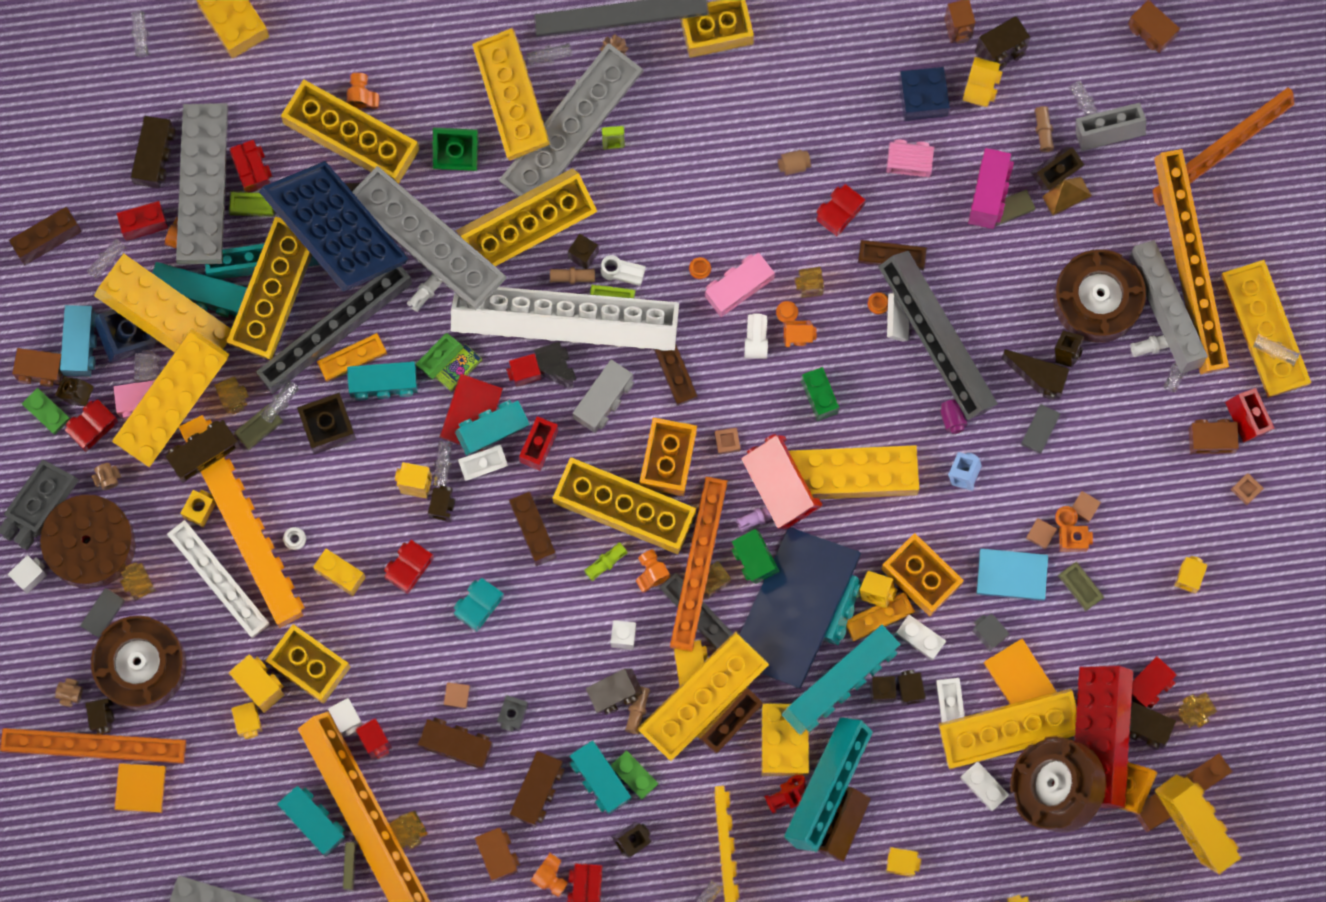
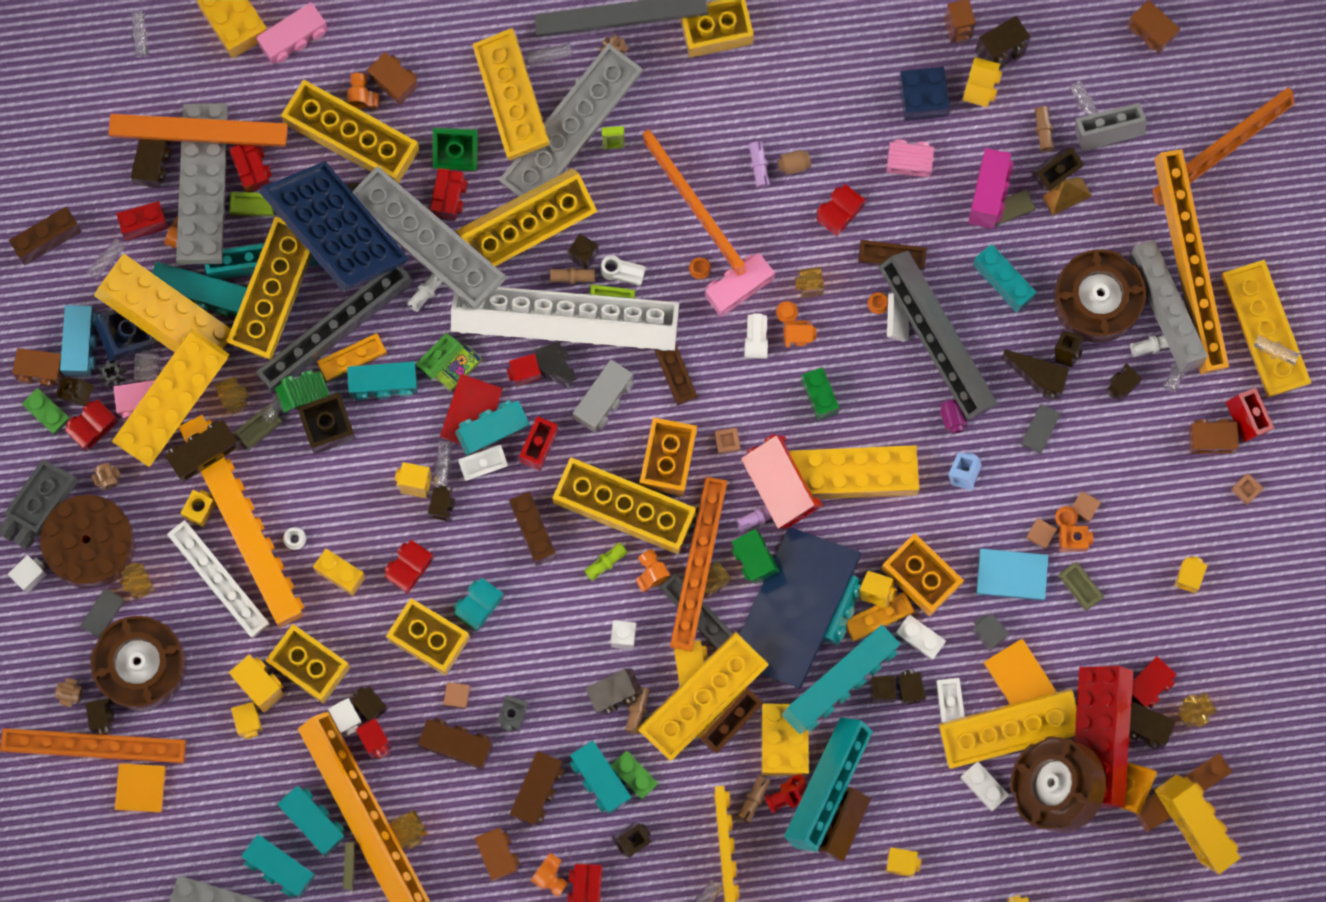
(111, 368): none -> dark grey gear
(198, 130): none -> orange tile
(277, 867): none -> teal brick
(292, 34): none -> bright pink brick
(301, 390): none -> green brick
(369, 703): none -> dark brown brick
(392, 77): none -> dark orange brick
(428, 636): none -> yellow brick
(447, 194): none -> red brick
(694, 203): none -> orange tile
(754, 799): none -> medium nougat pin
(759, 164): none -> lavender pin
(1004, 278): none -> teal brick
(1123, 383): none -> dark brown brick

